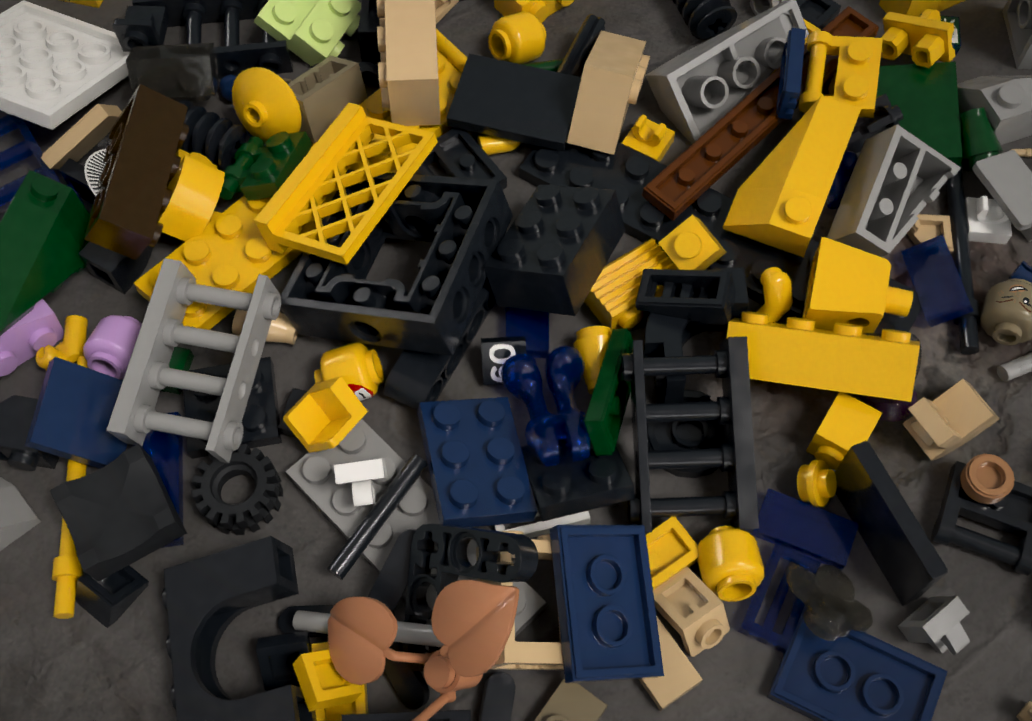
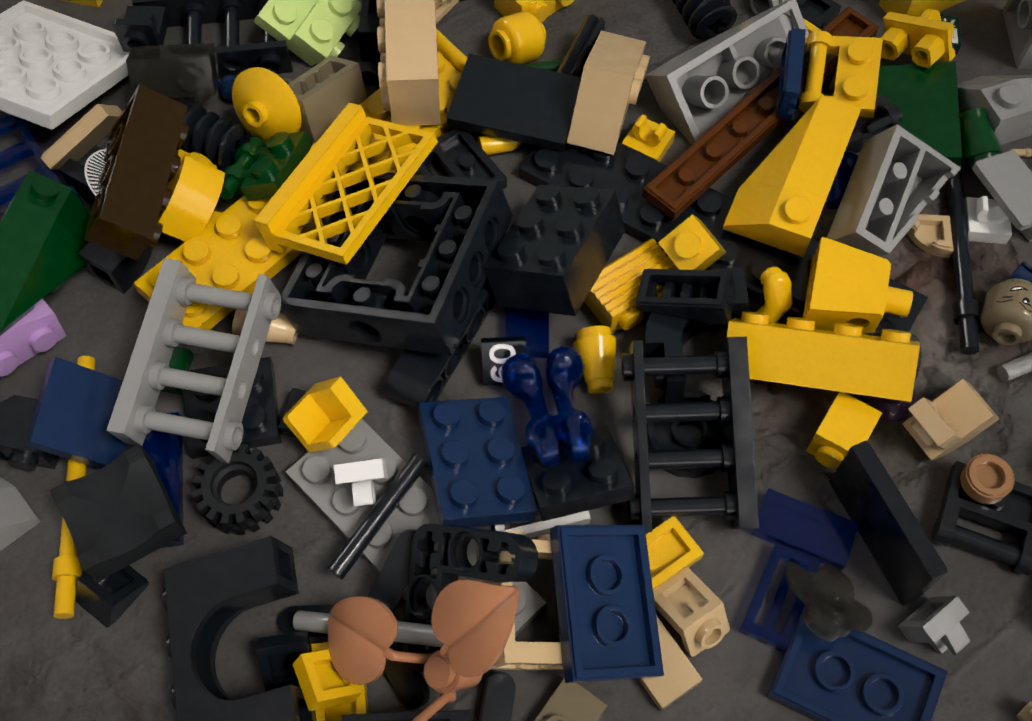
(71, 346): yellow arm -> none
(112, 345): lavender head -> none
(357, 367): yellow head -> none
(609, 396): dark green tile -> none
(730, 563): yellow head -> none
(816, 483): yellow plate -> none
(937, 281): clear blue tile -> none

